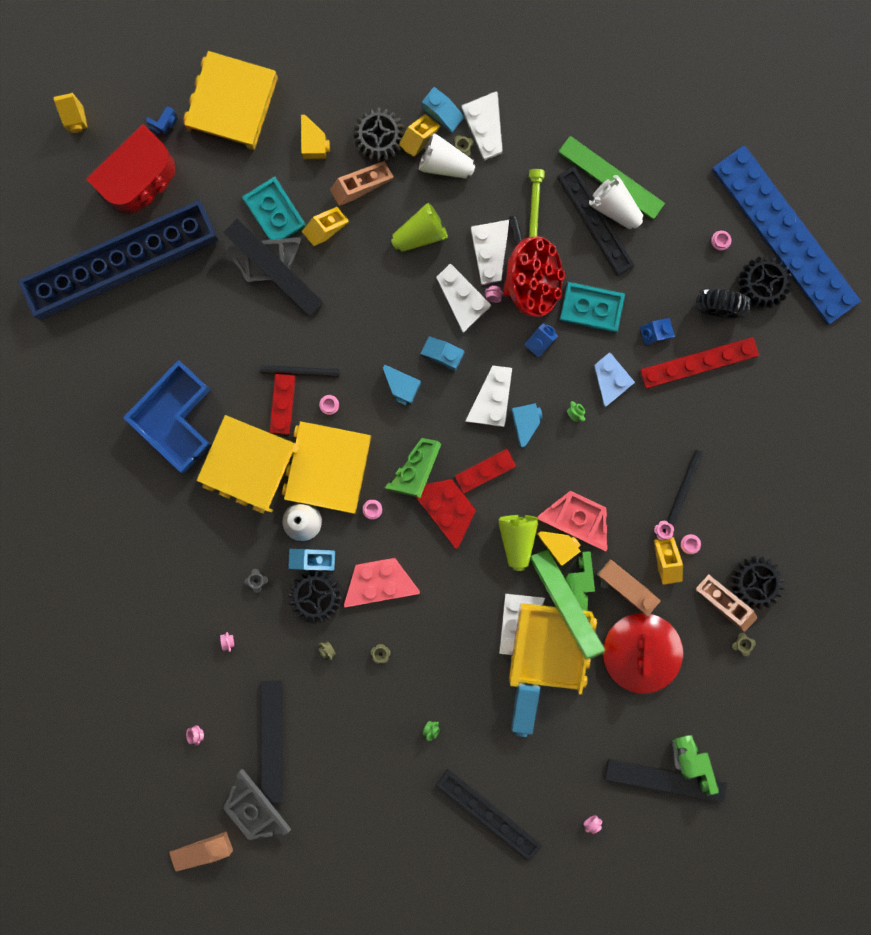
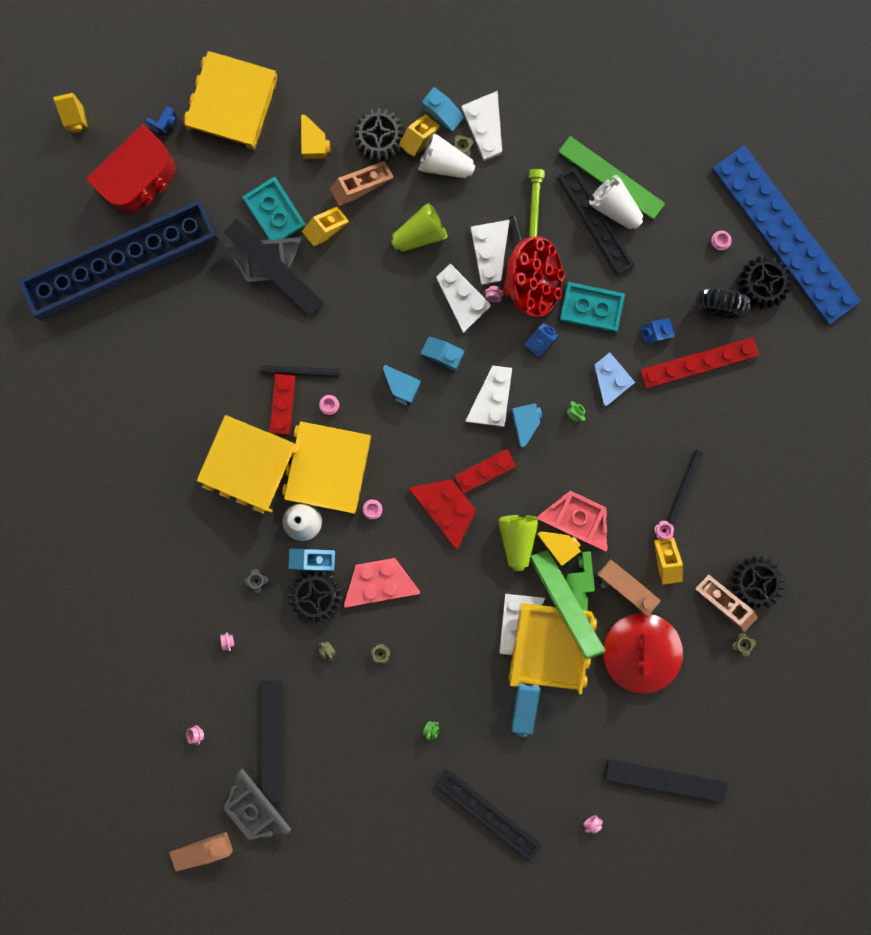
(162, 413): blue piece -> none
(414, 474): bright green wing -> none
(690, 544): bright pink plate -> none
(694, 765): bright green plate -> none

